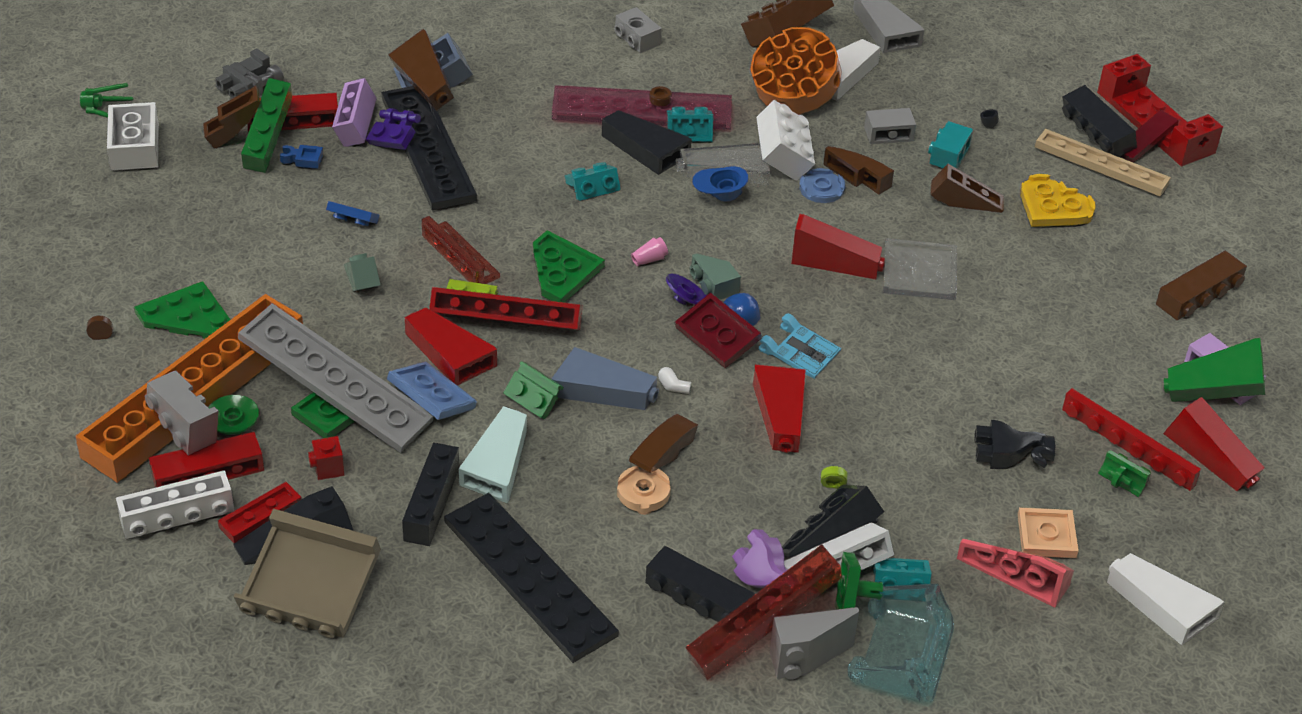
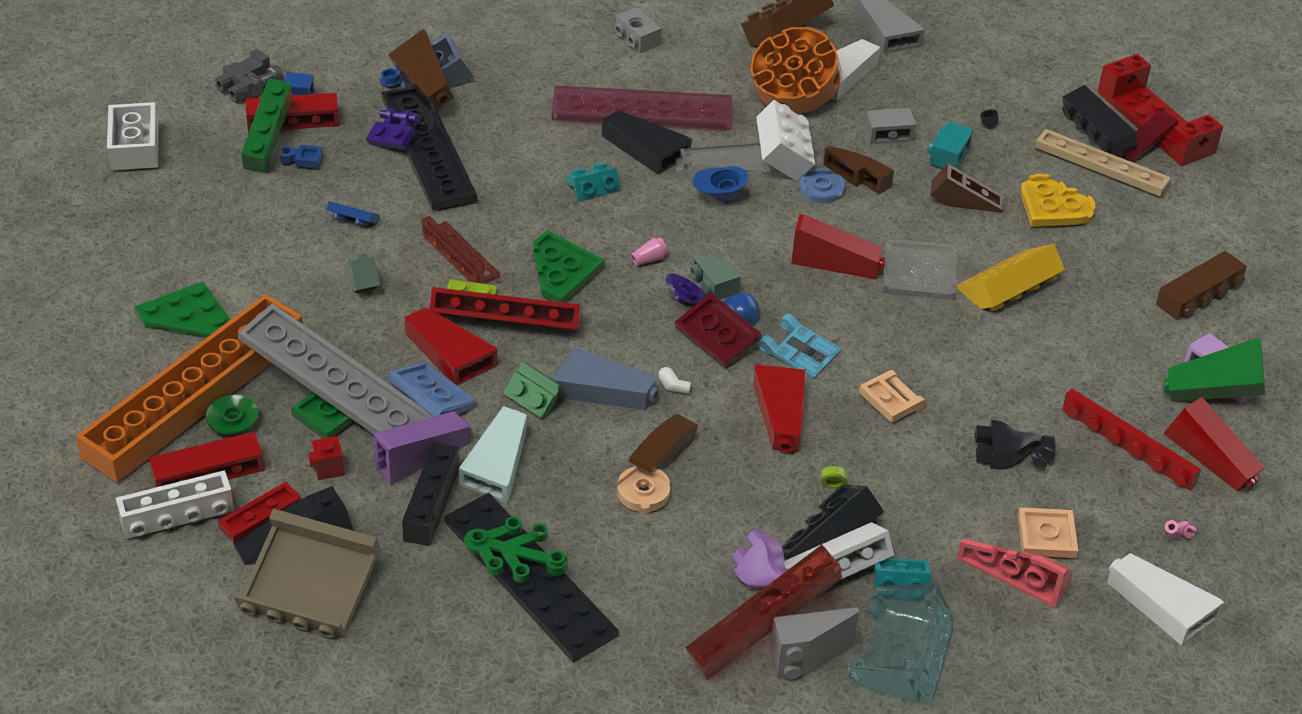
(92, 100): green plant -> none
(99, 327): reddish brown tile -> none
(182, 412): light grey wedge -> none
(231, 117): reddish brown slope -> none
(300, 83): none -> blue brick
(354, 112): lavender brick -> none
(390, 77): none -> blue plate
(406, 447): none -> medium lavender slope
(482, 542): none -> green plant
(660, 96): reddish brown tile -> none
(691, 123): teal bracket -> none
(694, 585): black brick -> none
(851, 587): green tile -> none
(889, 401): none -> light nougat plate
(1013, 277): none -> yellow slope
(1124, 473): green hips -> none
(1177, 530): none -> bright pink arm

